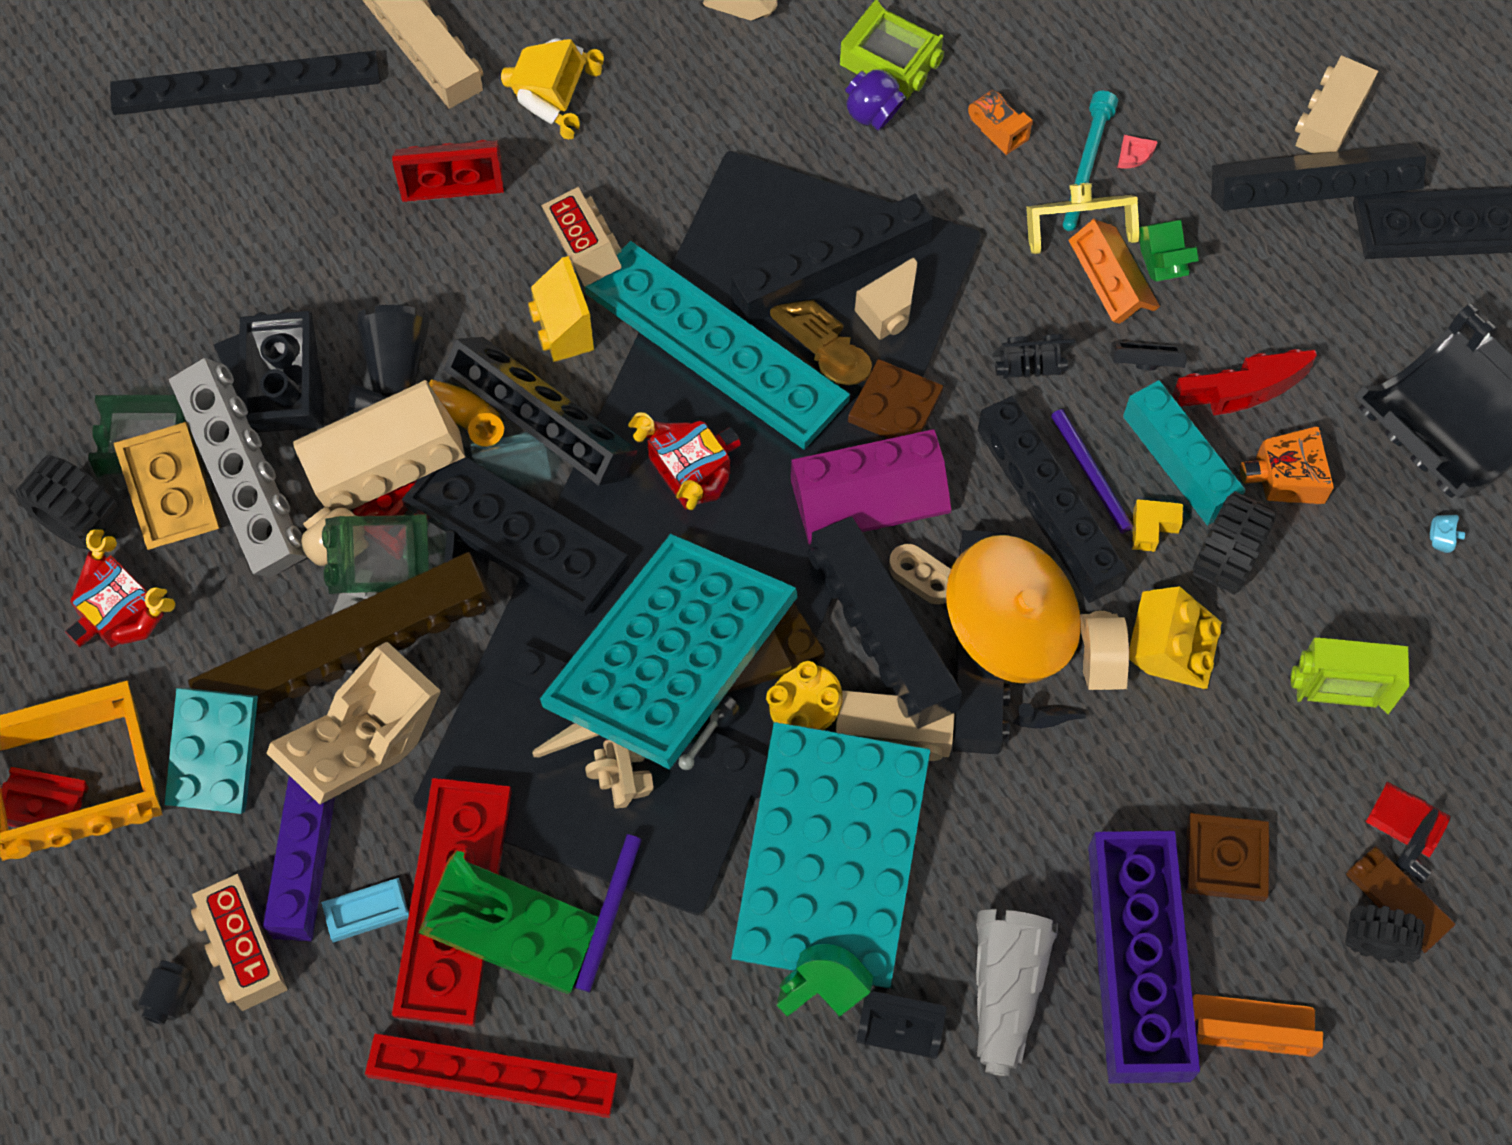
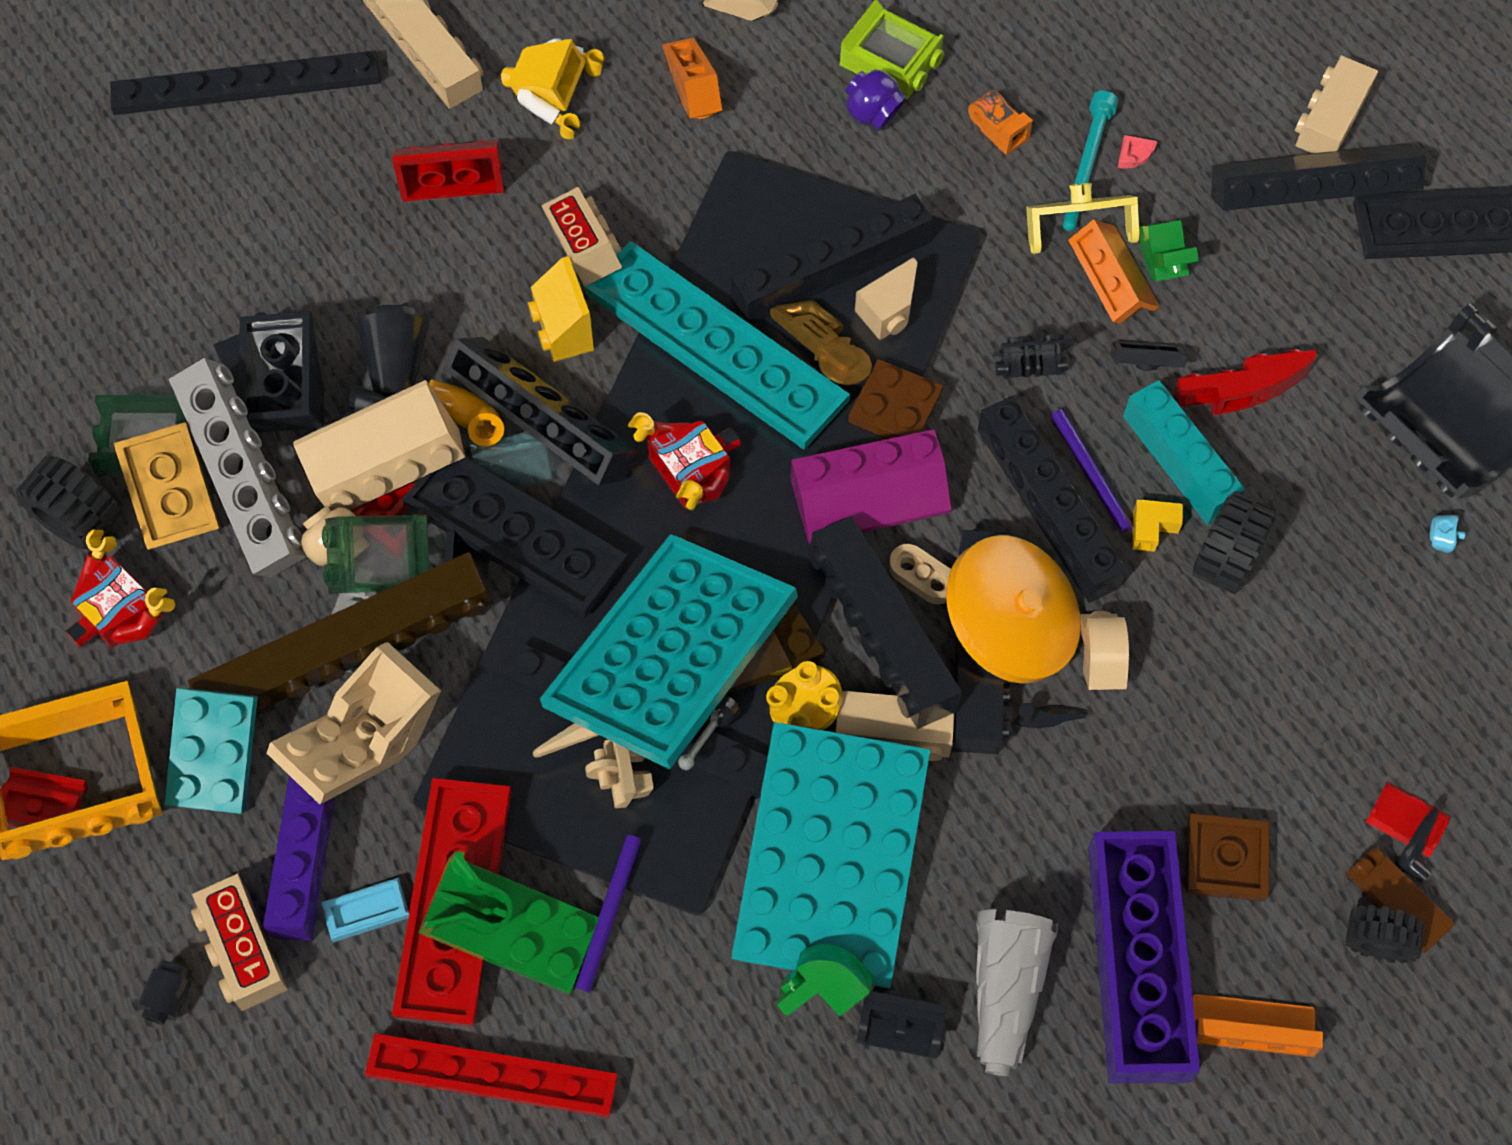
(693, 78): none -> orange slope
(1174, 637): yellow slope -> none
(1291, 468): orange torso -> none
(1352, 673): lime window -> none

